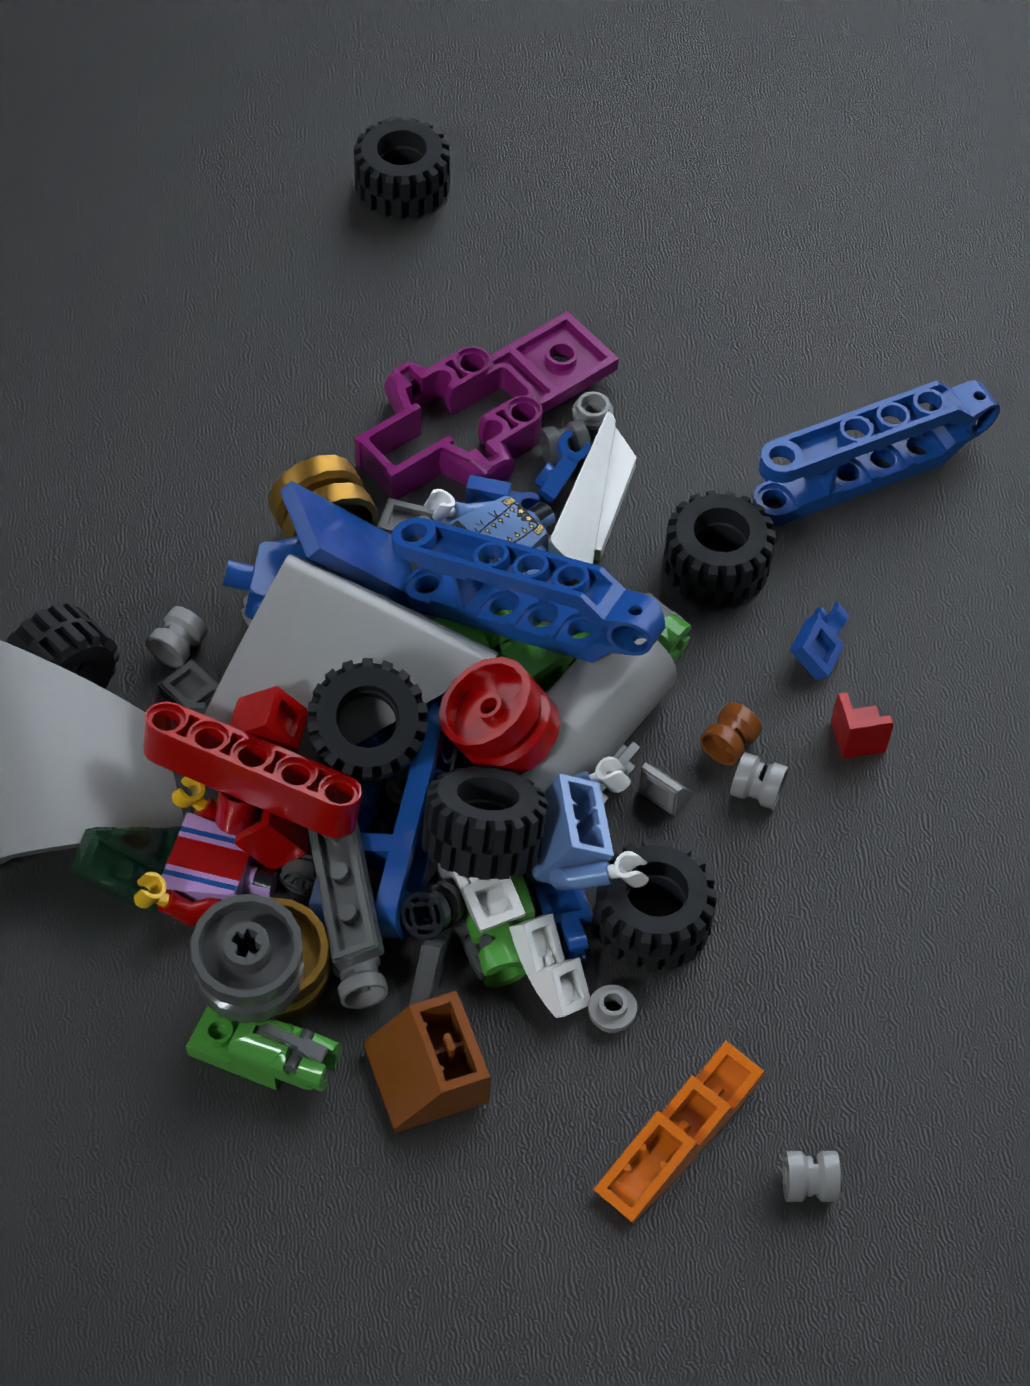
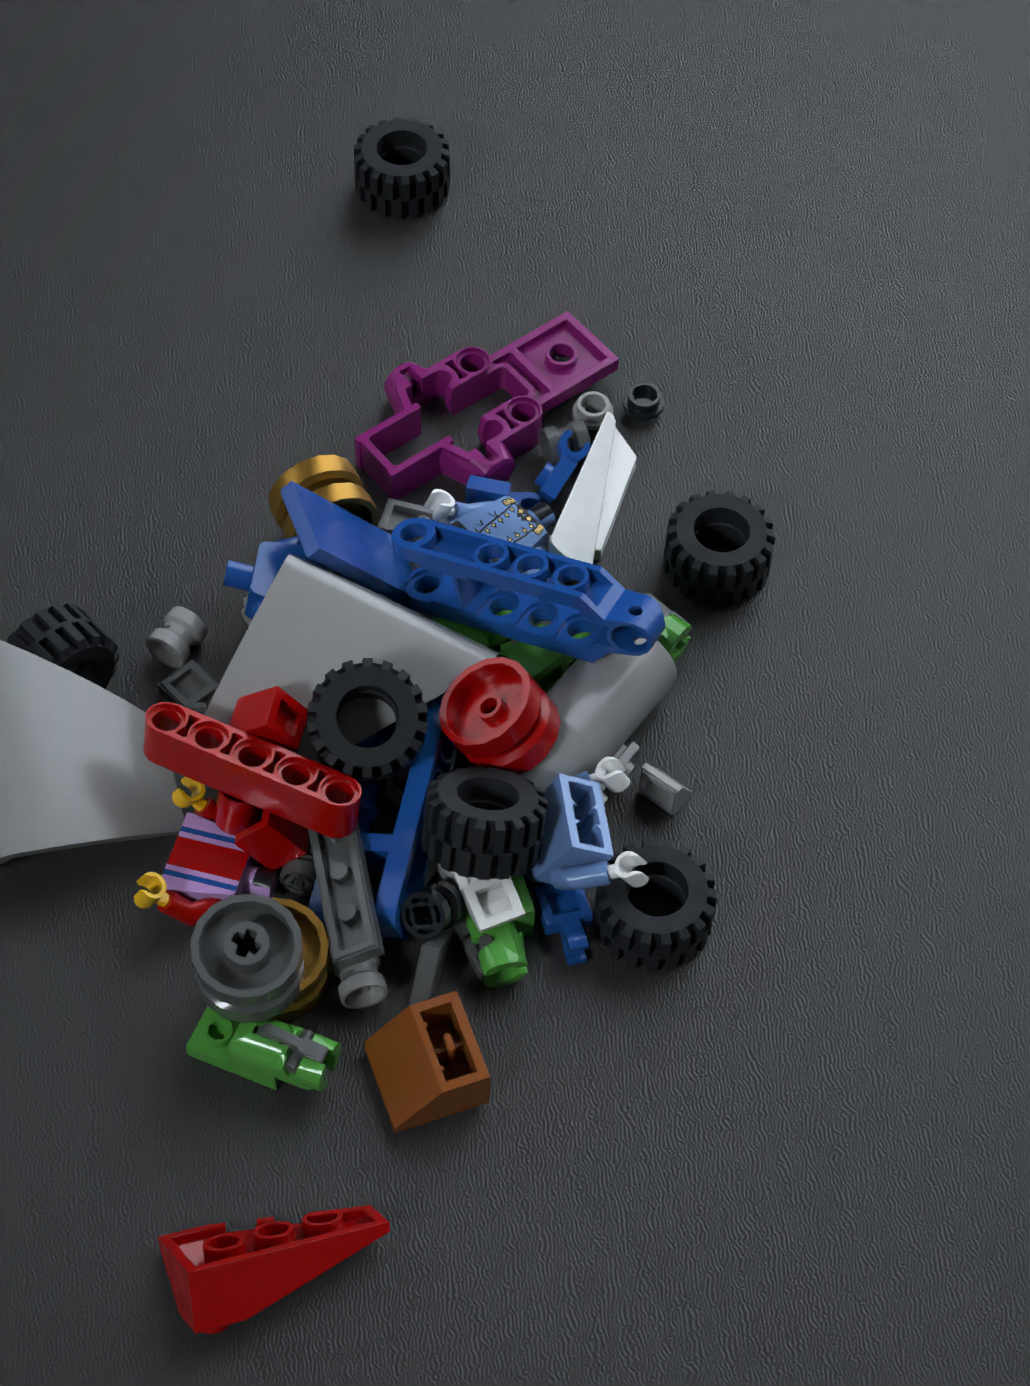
(120, 856): clear green wing -> none
(238, 1273): none -> red wedge
(556, 980): white slope -> none
(609, 1020): light grey plate -> none
(643, 401): none -> black plate
(679, 1132): orange slope -> none
(728, 736): dark orange wheel -> none
(759, 780): light grey wheel -> none
(811, 1176): light grey wheel -> none
(818, 643): blue plate -> none
(827, 450): blue piece -> none
(859, 729): red panel -> none

